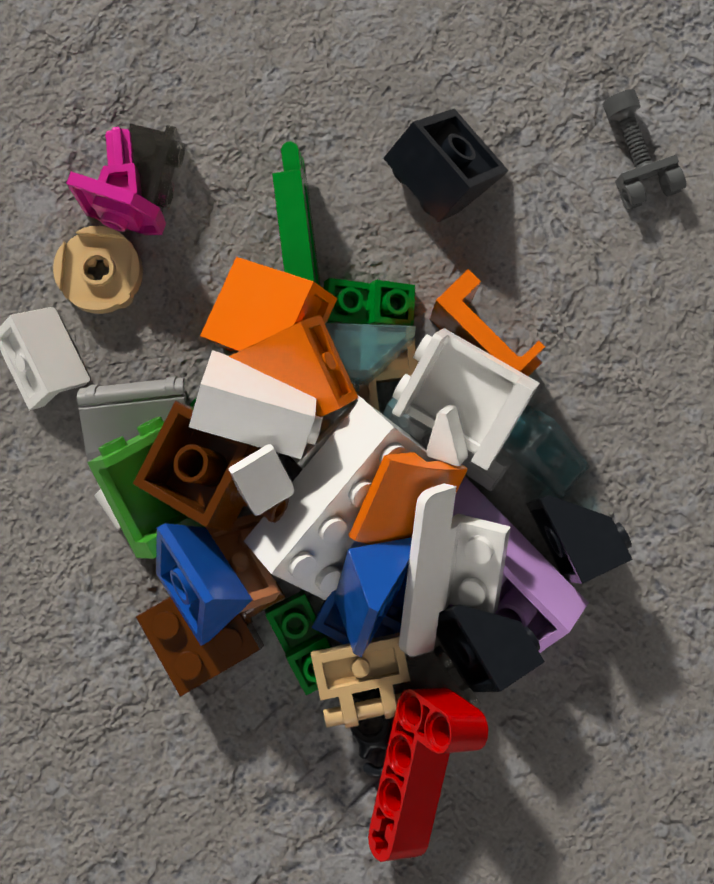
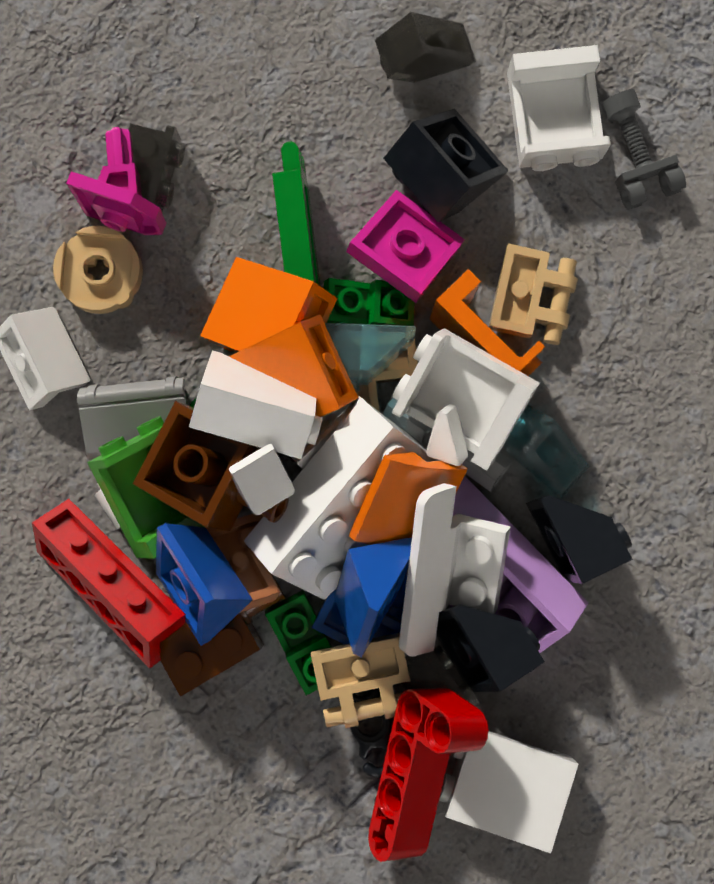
(107, 580): none -> red fence
(405, 246): none -> dark pink plate
(423, 48): none -> clear smoke slope
(510, 790): none -> white panel
(520, 291): none -> tan plate
(556, 108): none -> white panel

